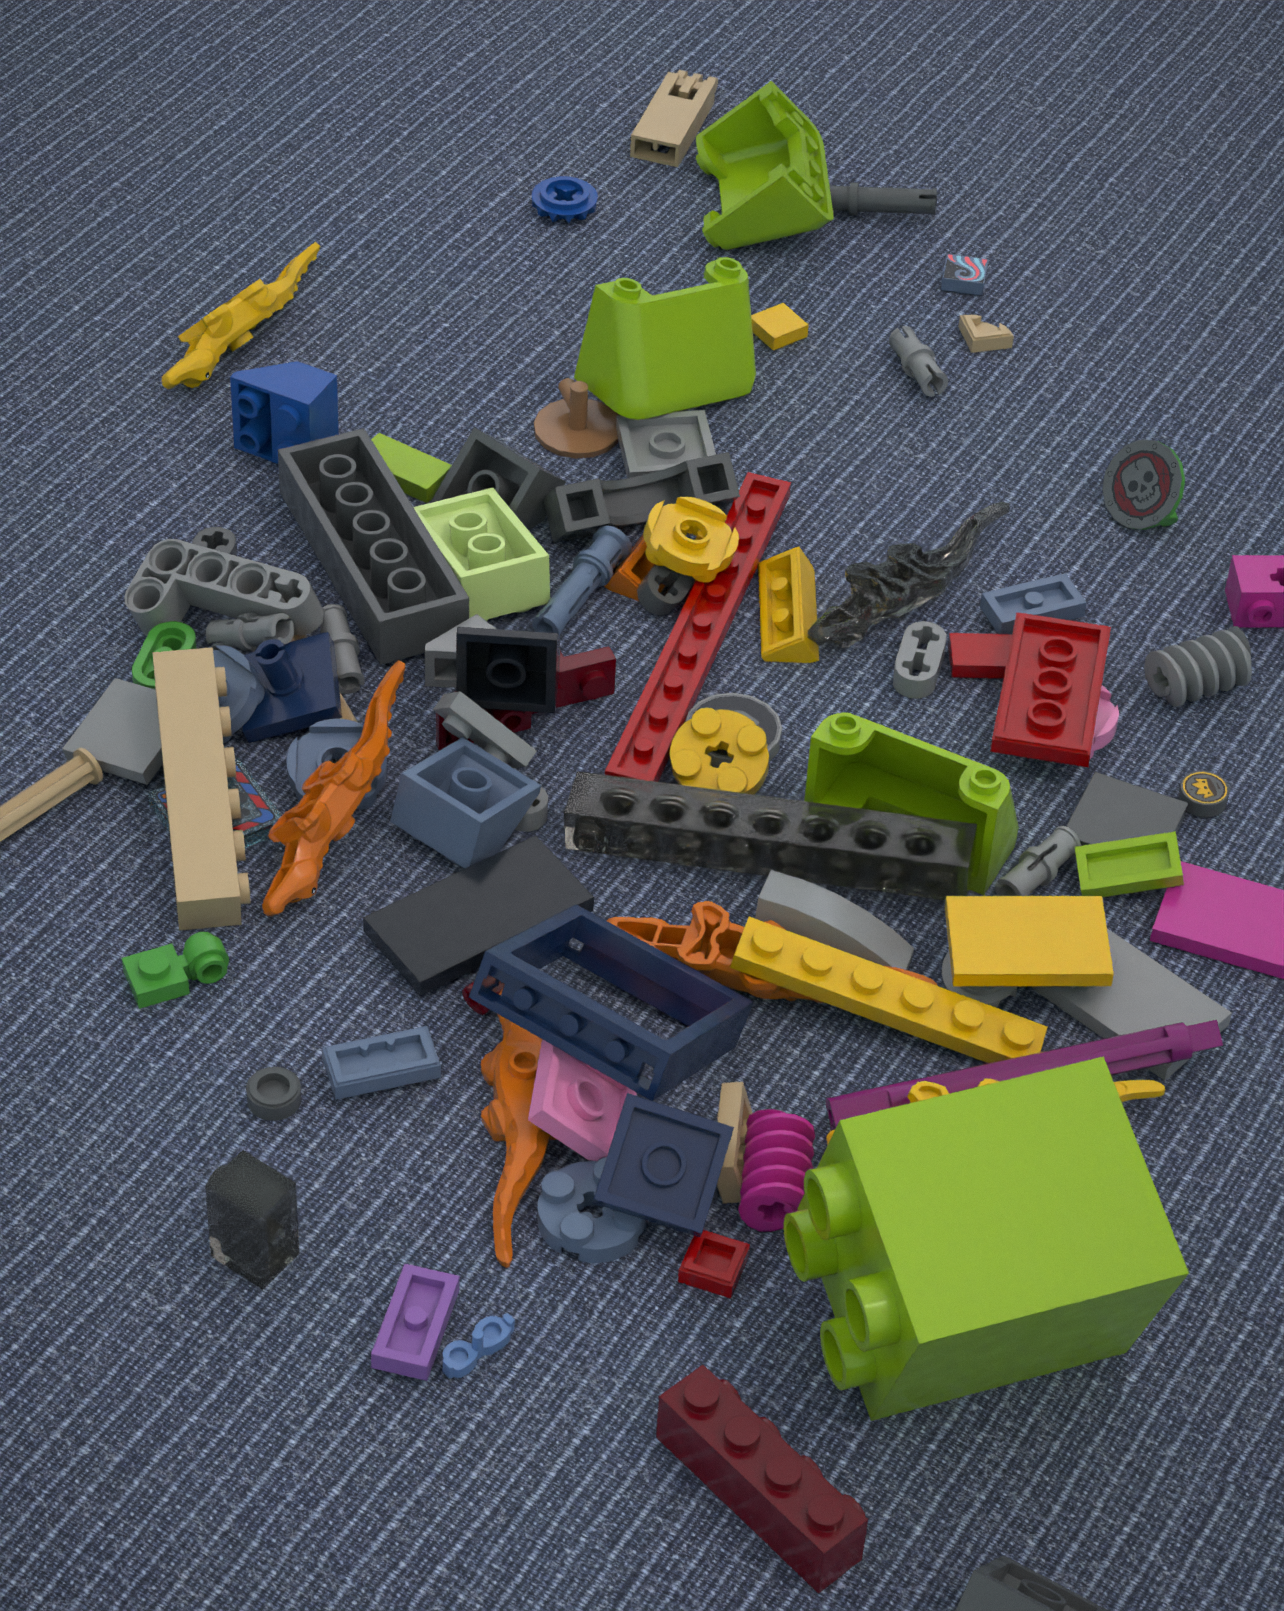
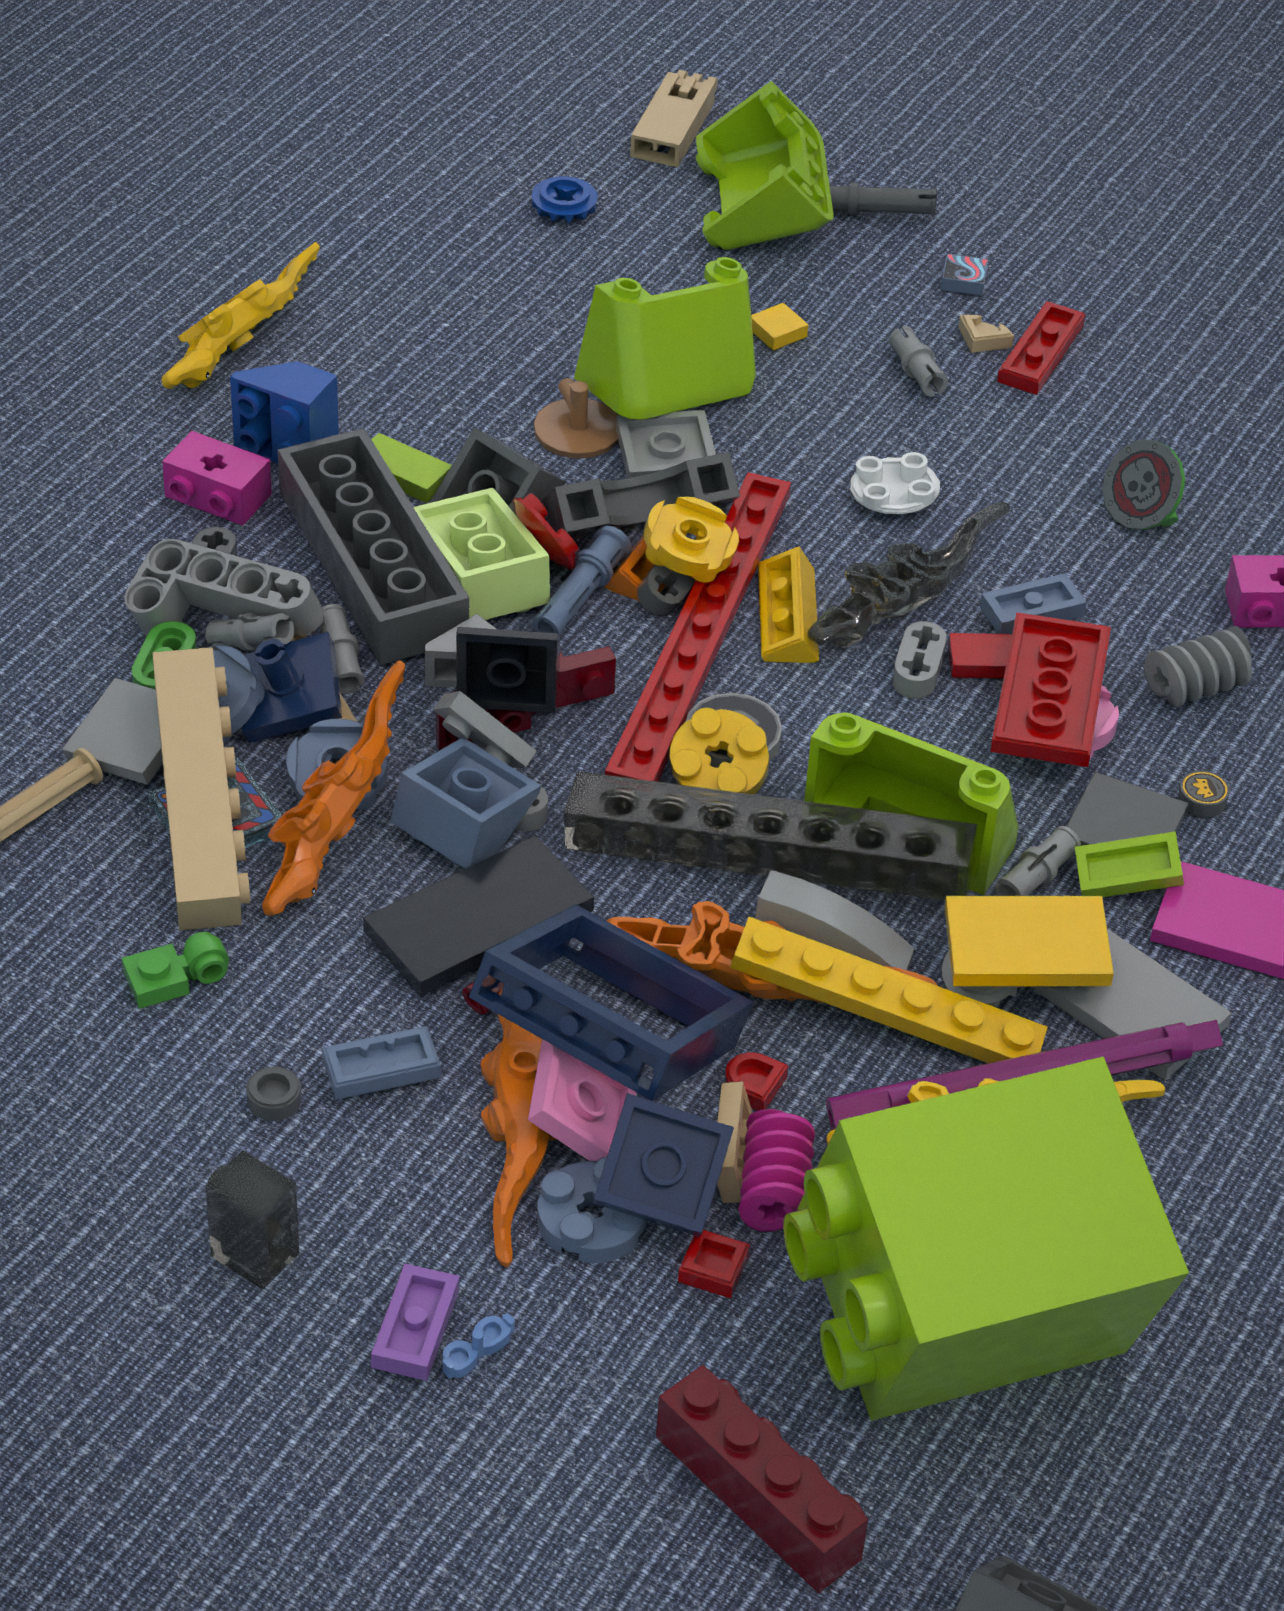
(217, 477): none -> dark pink brick
(557, 544): none -> red dish
(760, 1076): none -> red tile
(895, 483): none -> white dish
(1041, 347): none -> red tile

